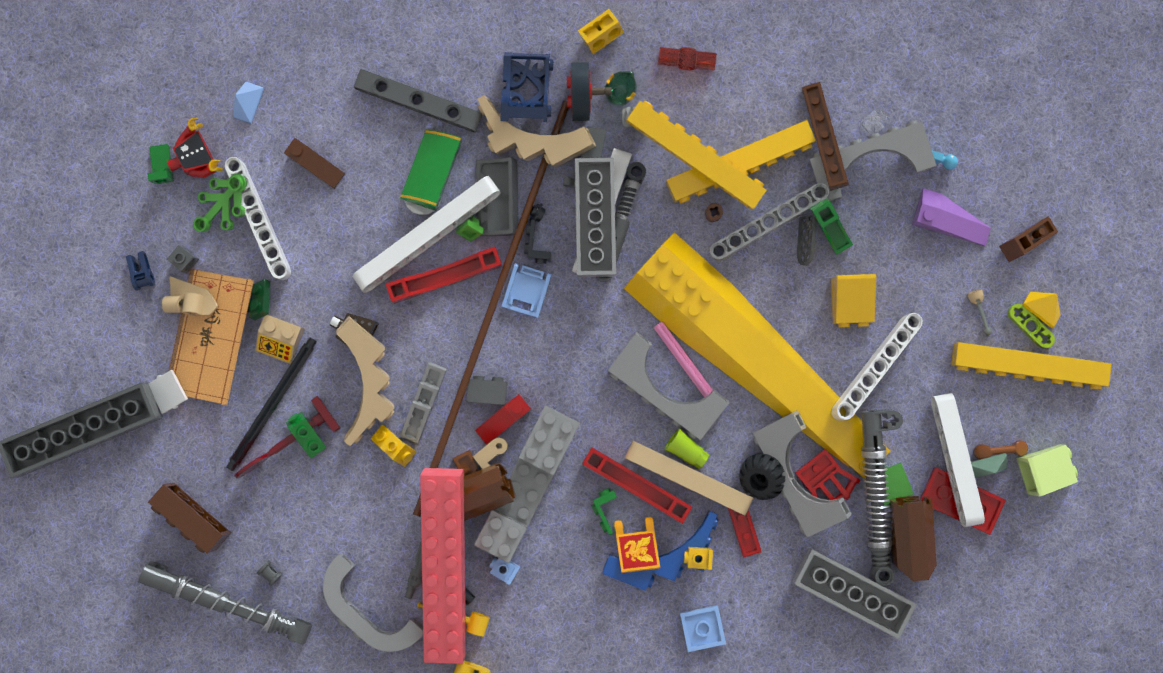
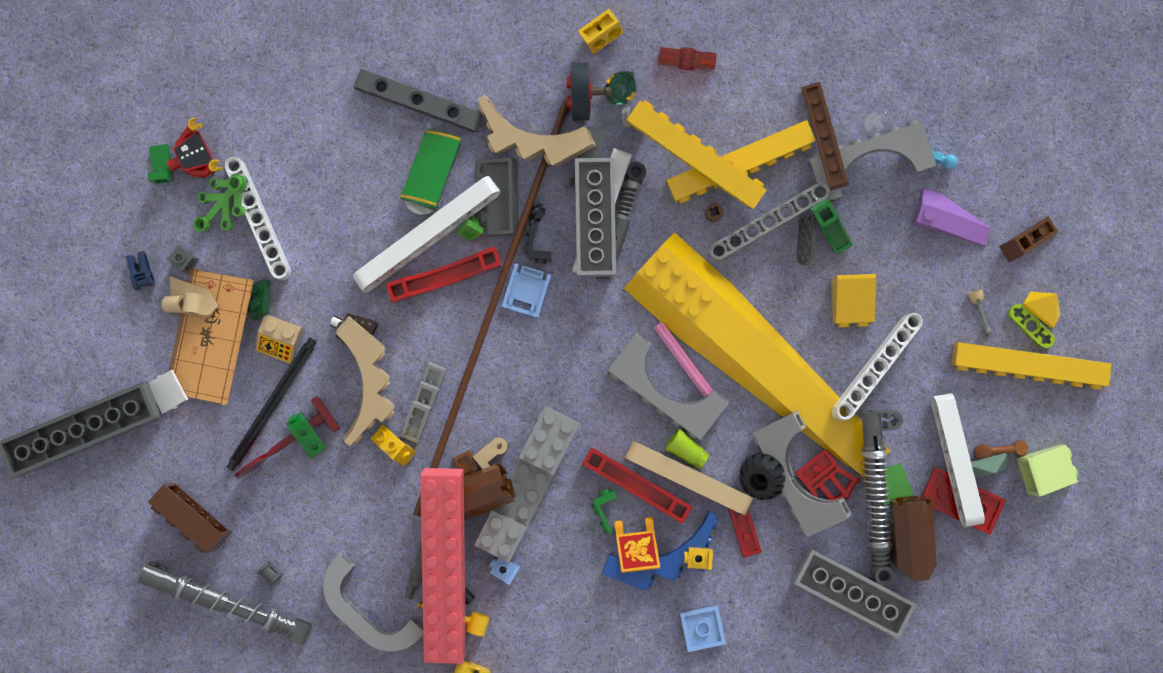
(247, 101): light blue slope -> none
(314, 163): reddish brown slope -> none
(487, 391): dark grey brick -> none
(503, 419): red slope -> none
(533, 107): dark blue fence -> none

